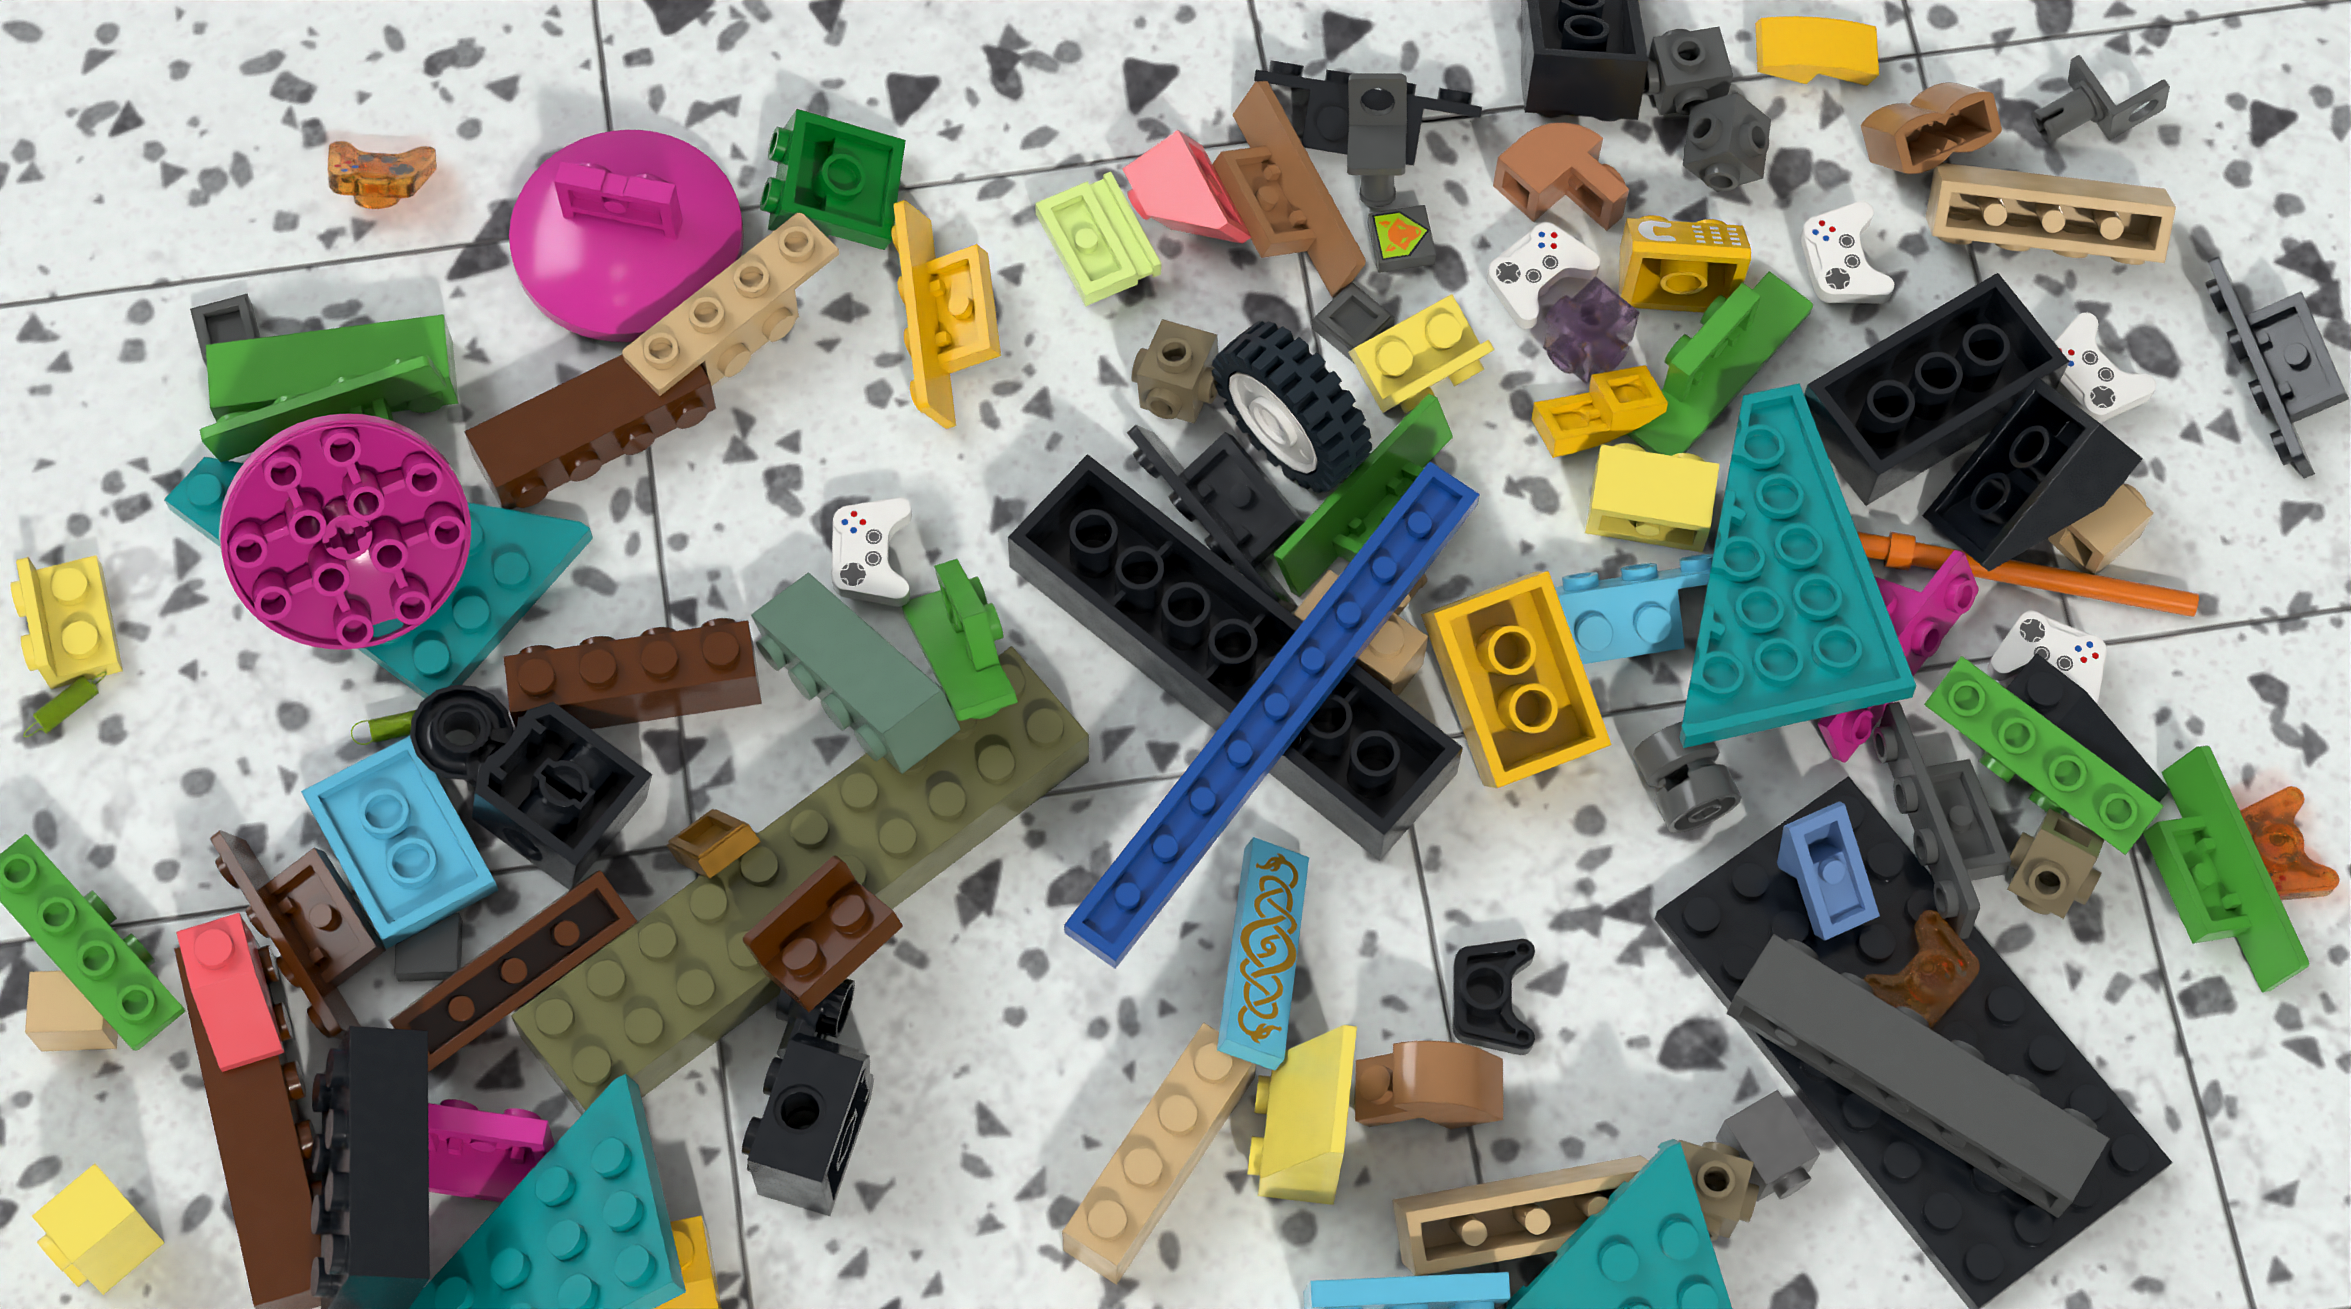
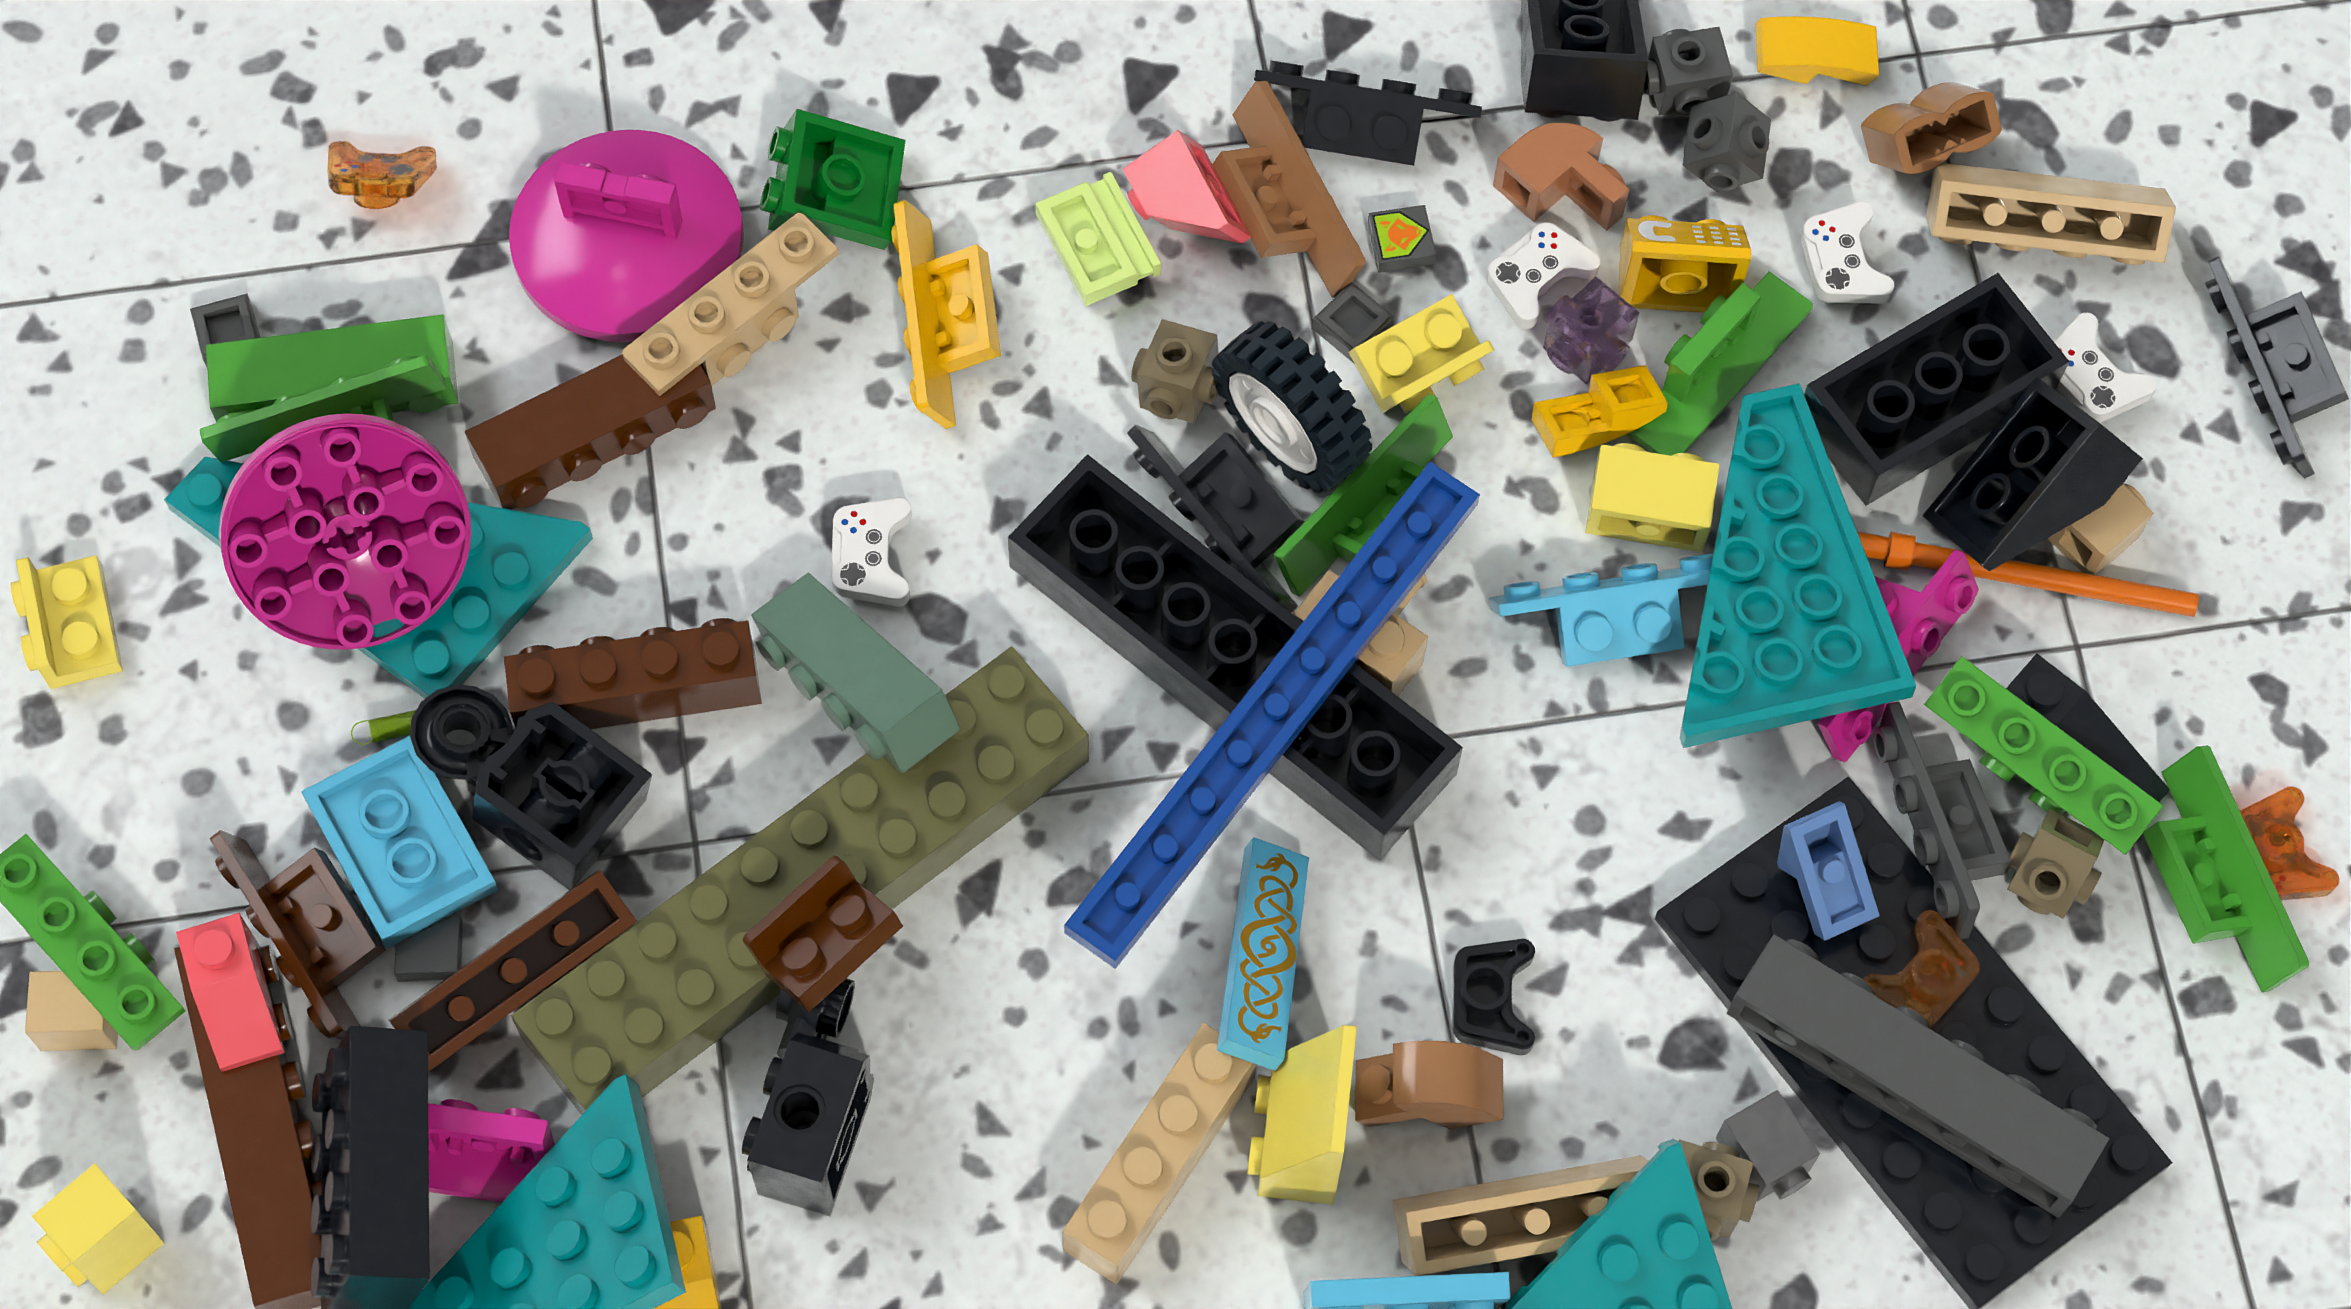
(65, 704): lime piece -> none
(712, 843): pearl gold tile -> none
(958, 639): bright green bracket -> none
(1377, 137): dark grey bracket -> none
(1516, 679): yellow brick -> none
(1689, 781): dark grey wheel -> none
(2066, 648): white piece -> none
(2091, 102): dark grey bracket -> none

